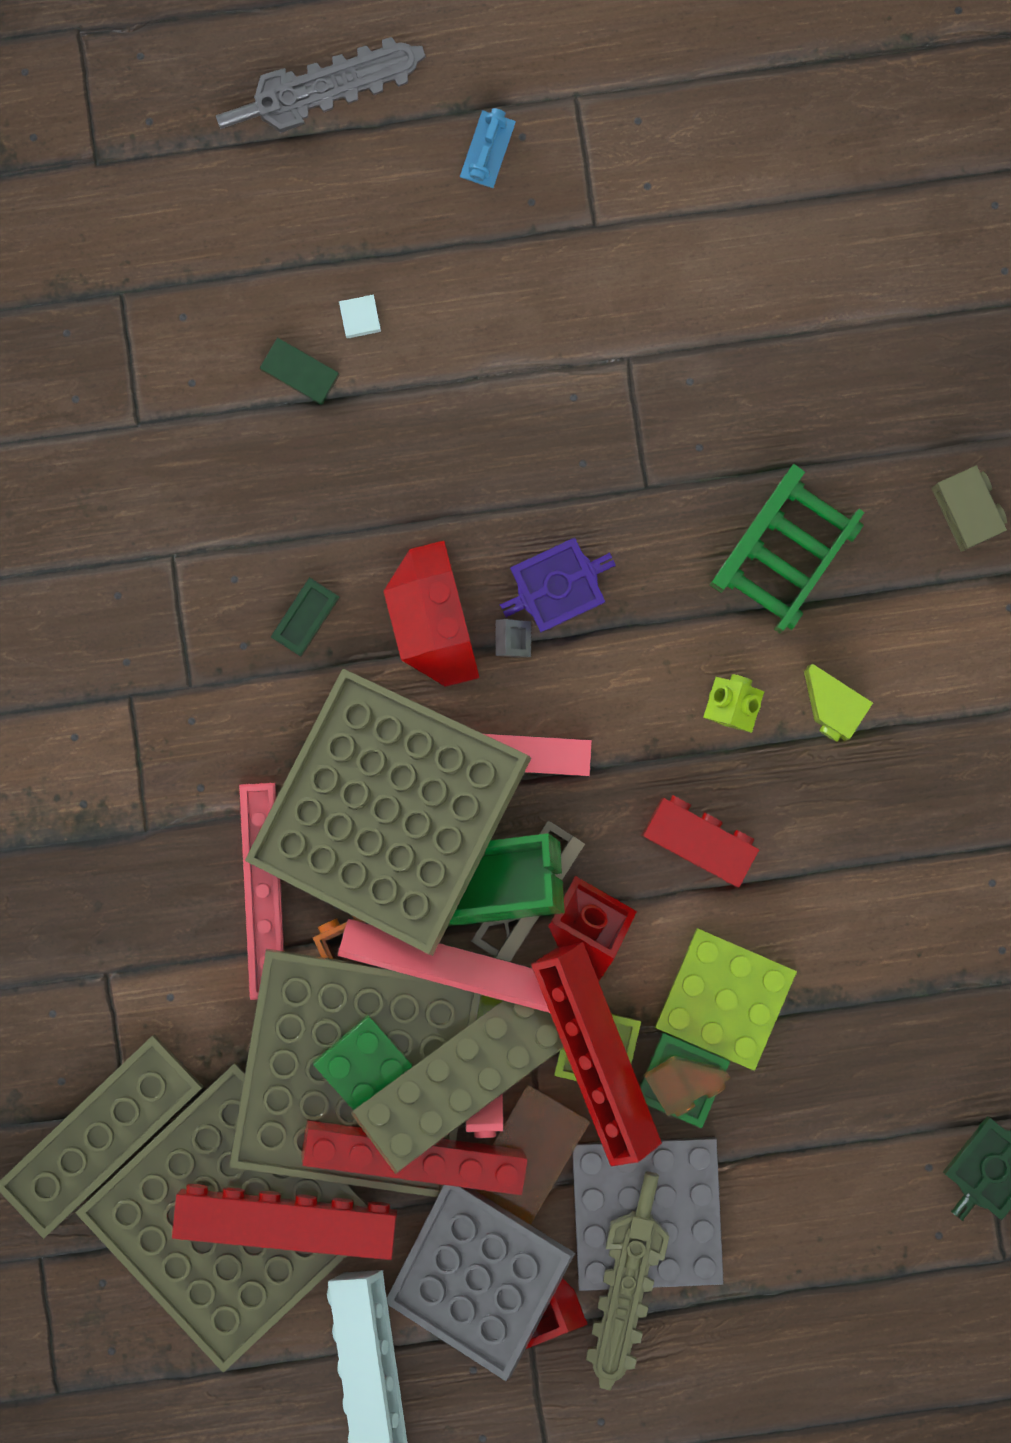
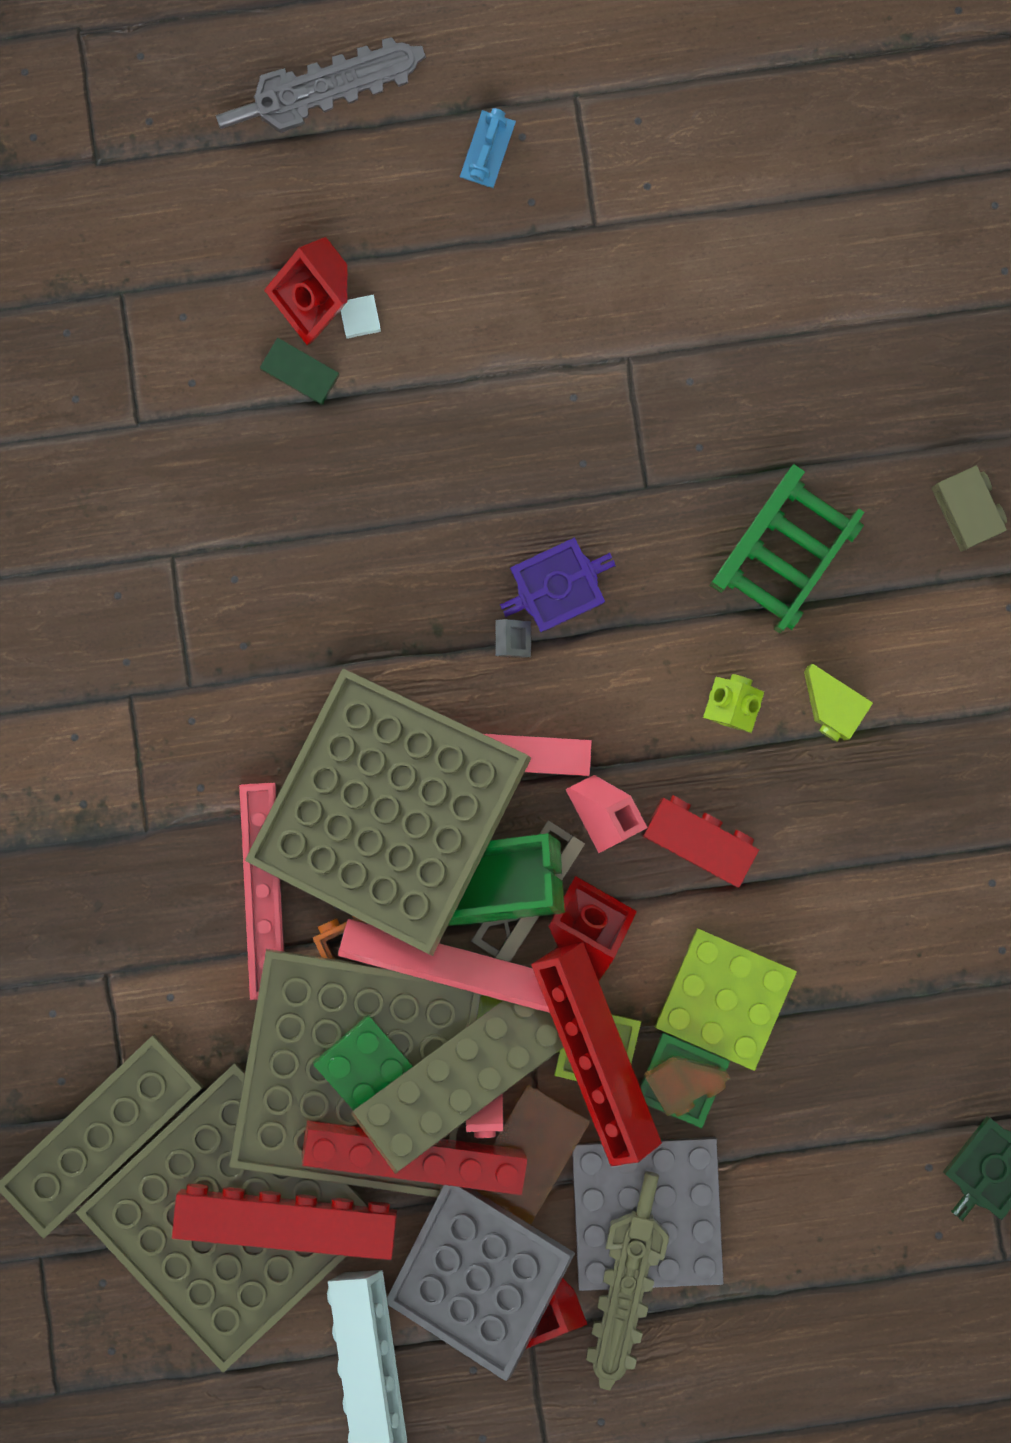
(305, 617): dark green tile -> none
(311, 288): none -> red slope
(430, 617): red wedge -> none
(605, 812): none -> coral slope

